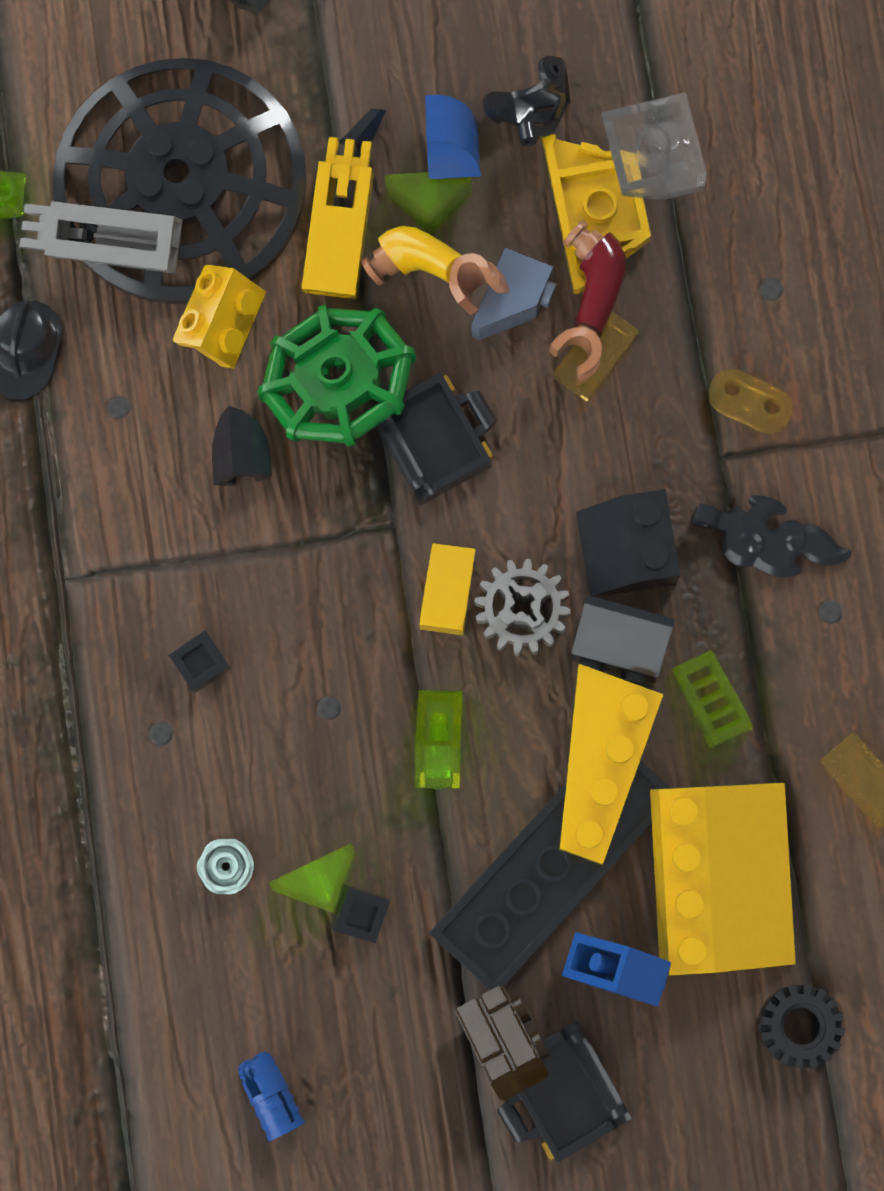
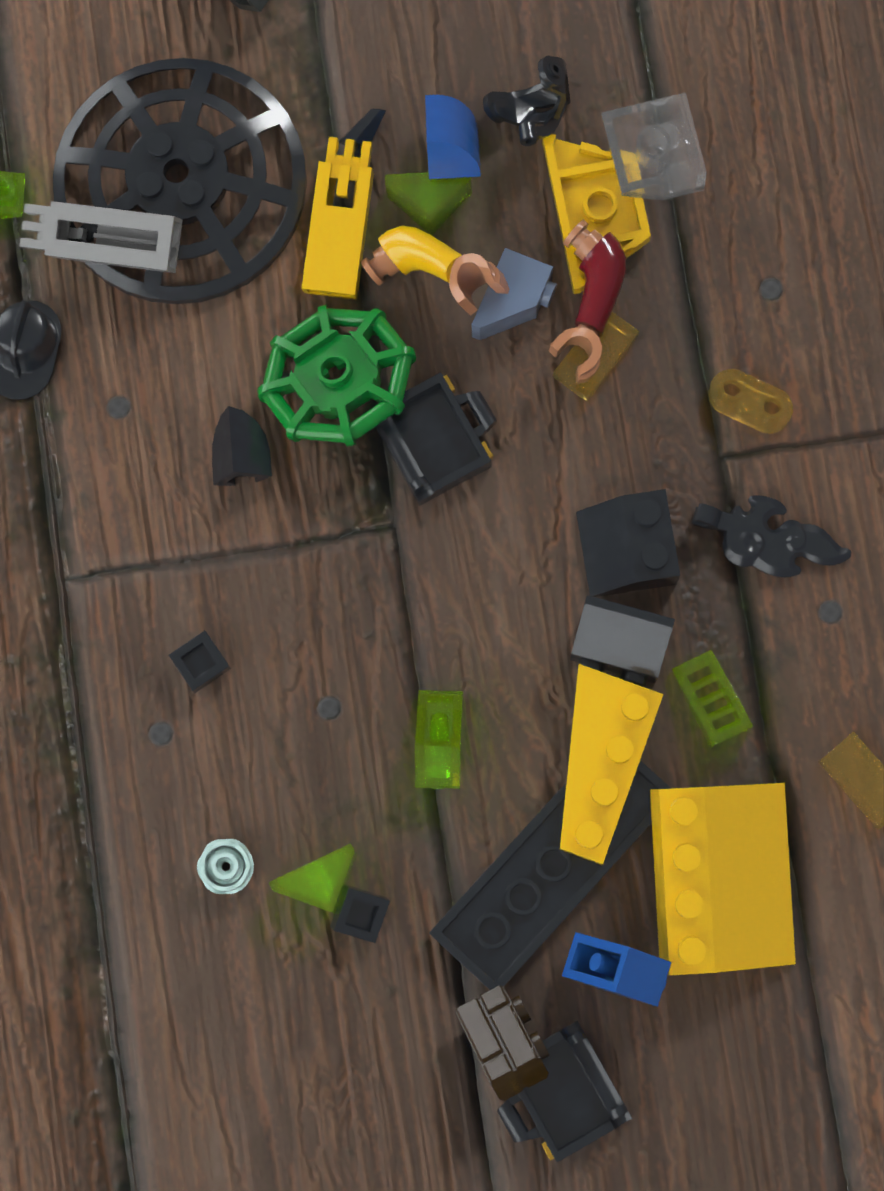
(220, 314): yellow bracket -> none
(269, 1096): blue hinge -> none
(447, 589): yellow slope -> none
(537, 594): light grey gear -> none
(829, 1022): black tyre -> none

